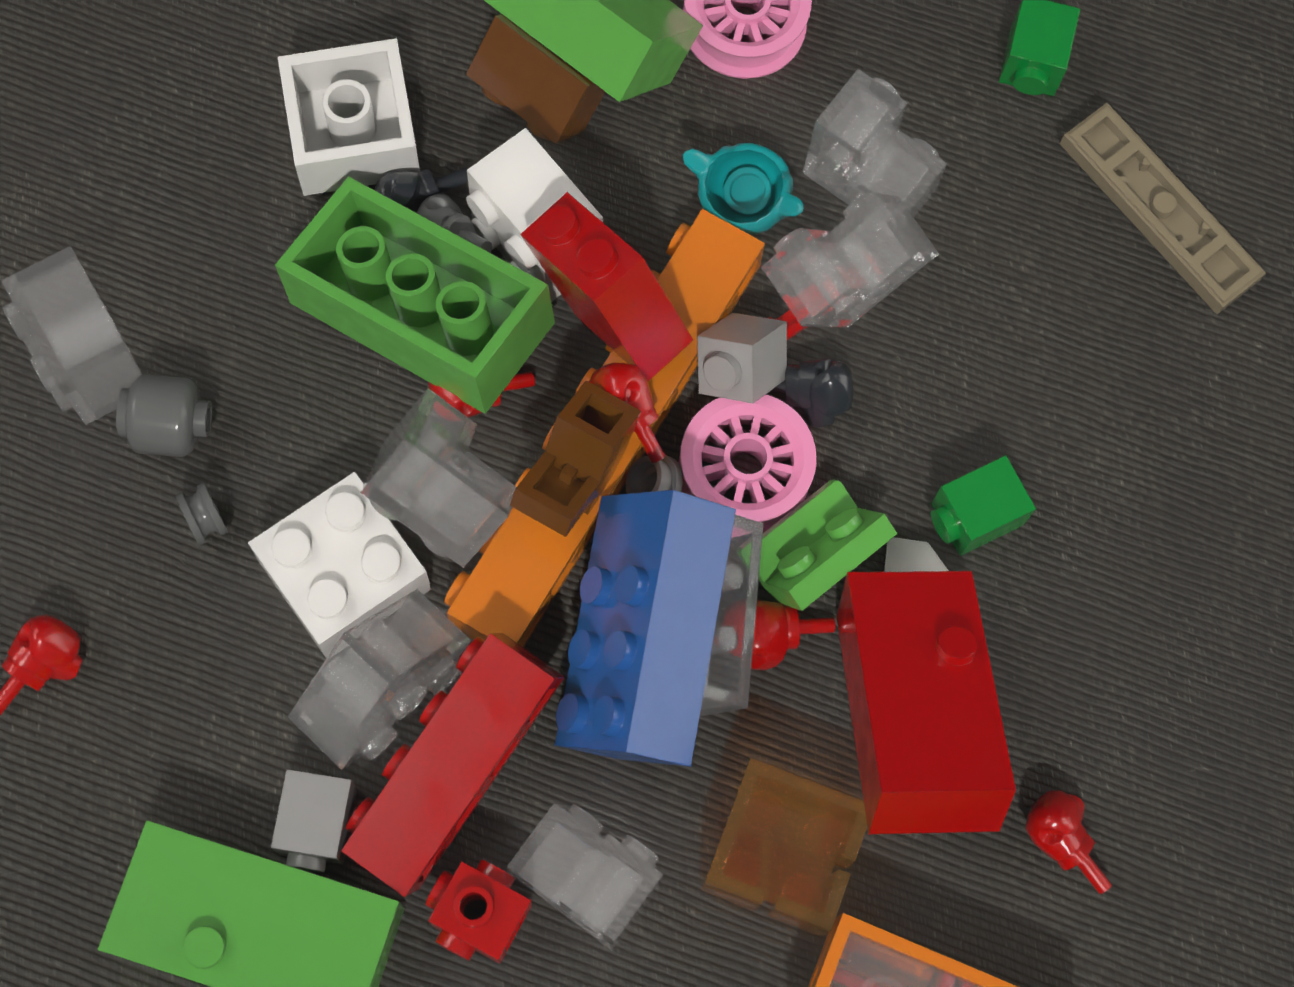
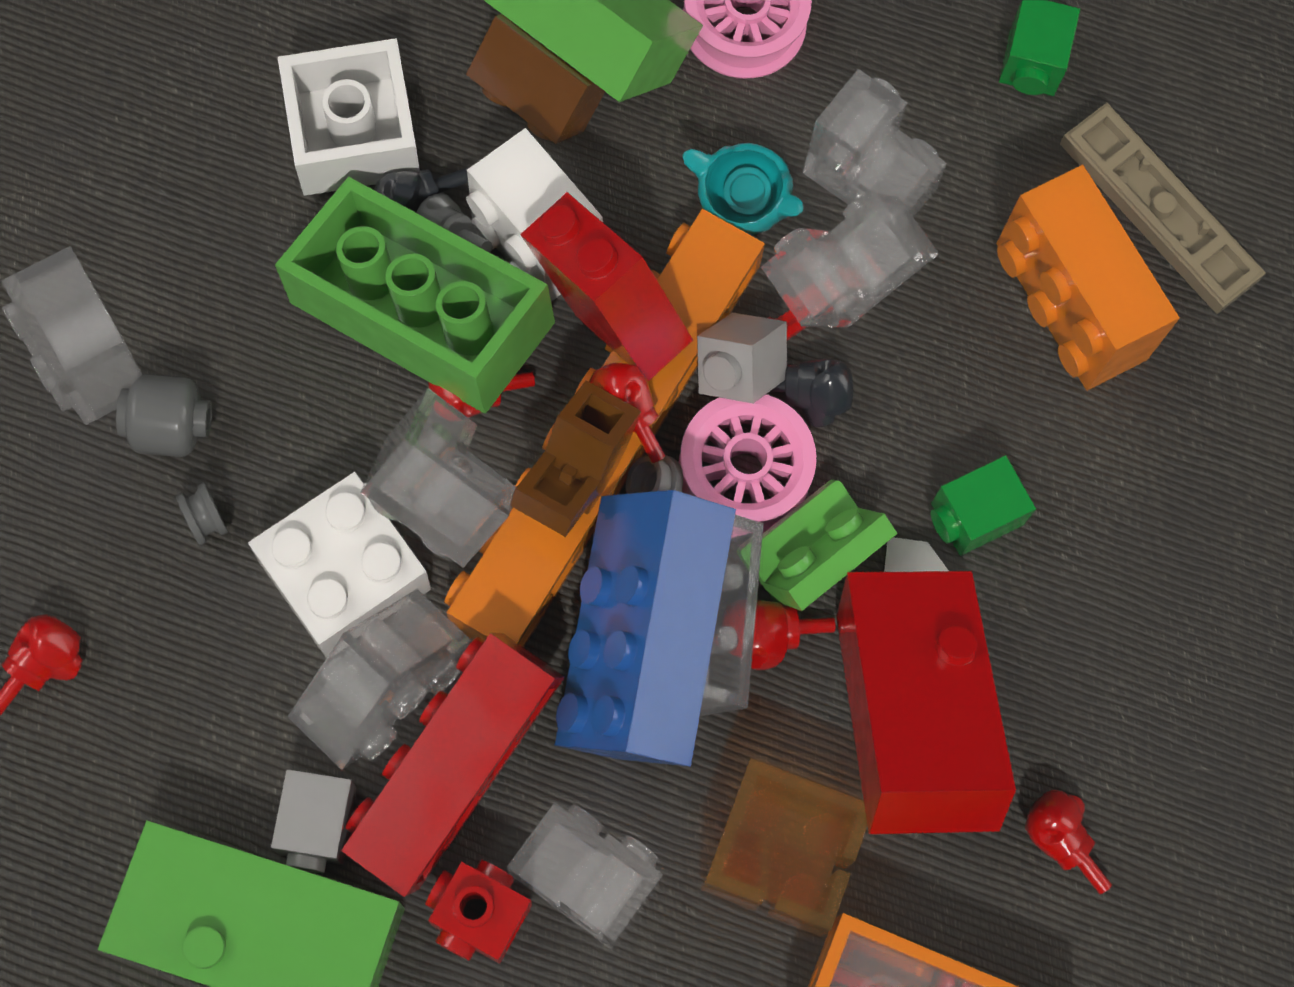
(1084, 278): none -> orange piece

